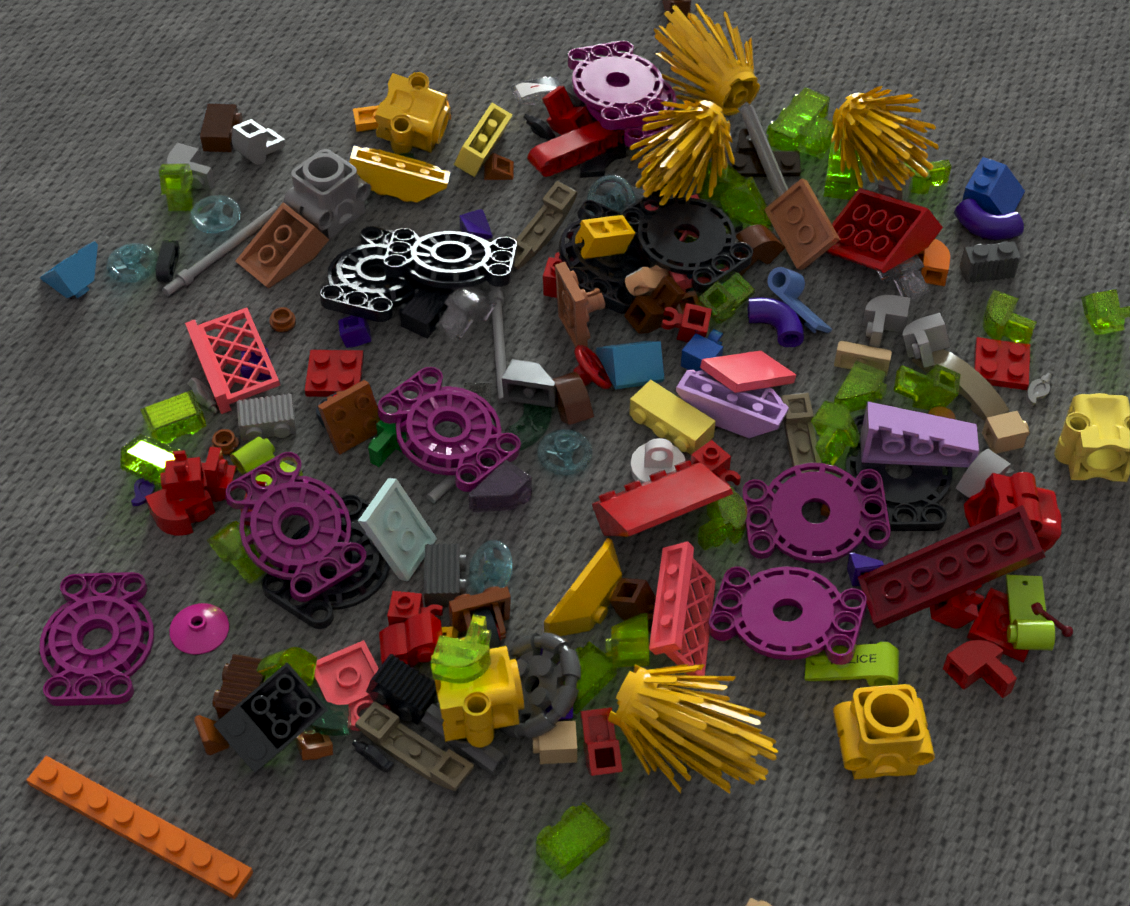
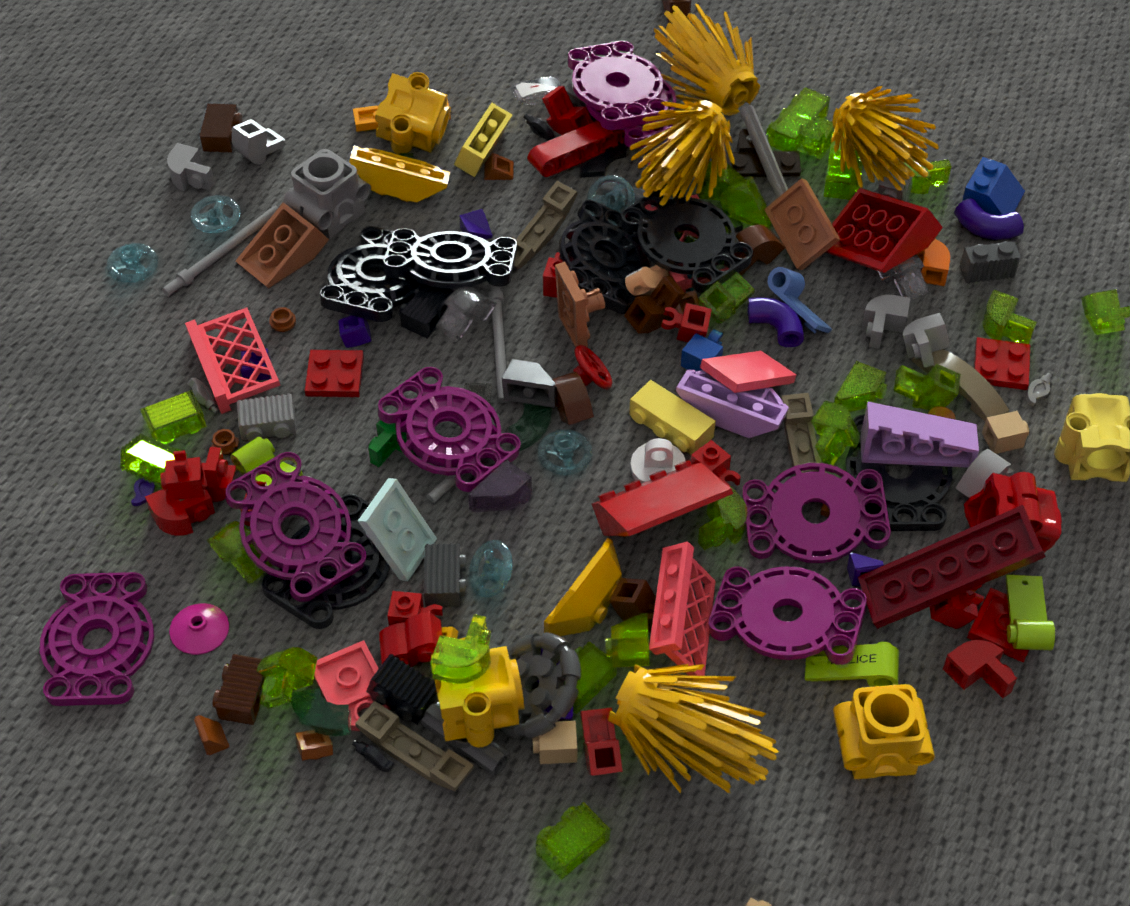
(74, 273): dark azure slope -> none
(140, 827): orange plate -> none
(167, 260): black beam -> none
(177, 185): clear neon green brick -> none
(270, 718): black slope -> none
(349, 416): dark orange plate -> none
(492, 603): dark orange plate -> none
(604, 236): yellow hinge -> none
(632, 363): dark azure slope -> none
(849, 352): tan panel -> none
(1037, 609): dark red hinge -> none

